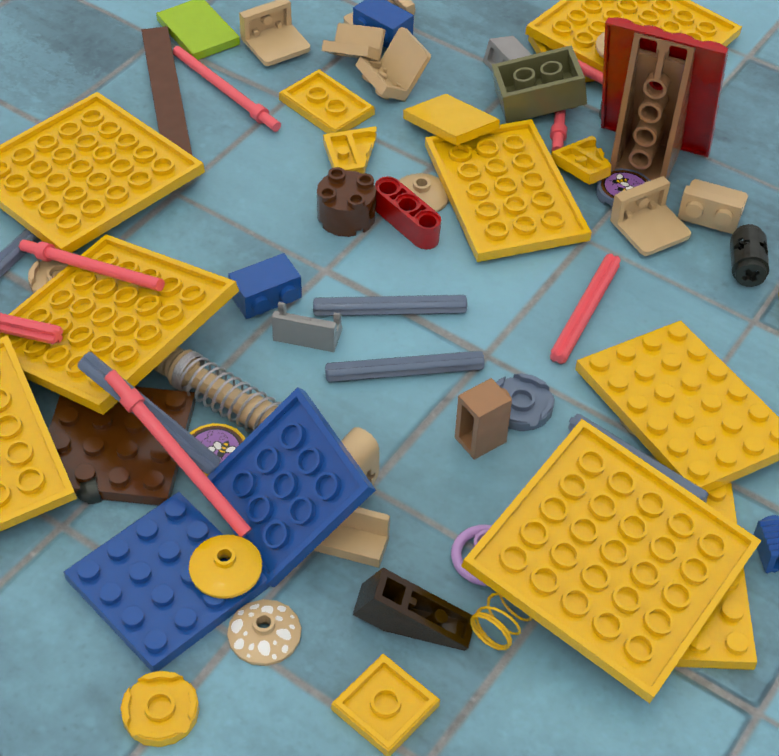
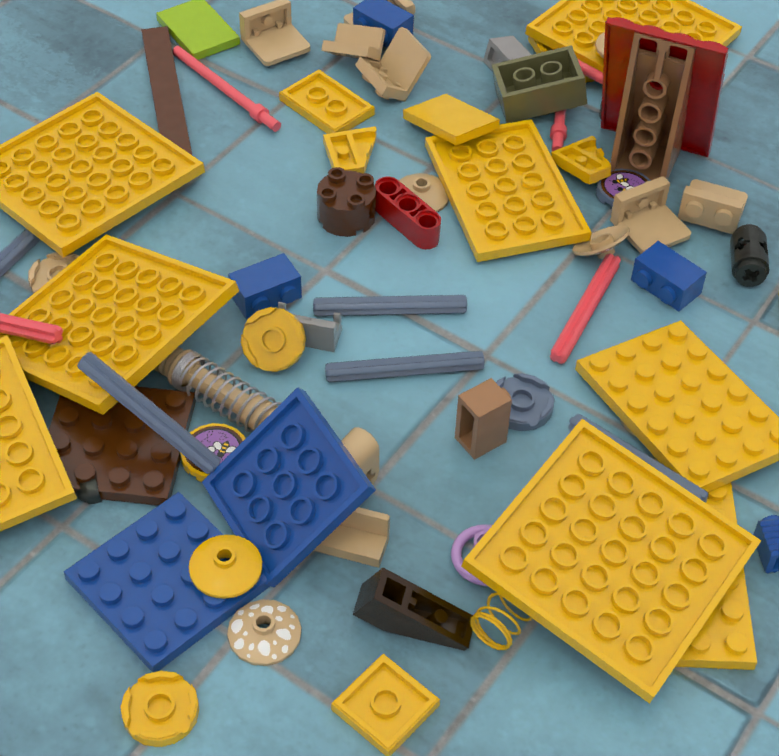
(47, 252): coral bar -> none
(133, 402): coral bar -> none
(273, 339): none -> yellow tile
(602, 241): none -> tan dish
(668, 276): none -> blue brick

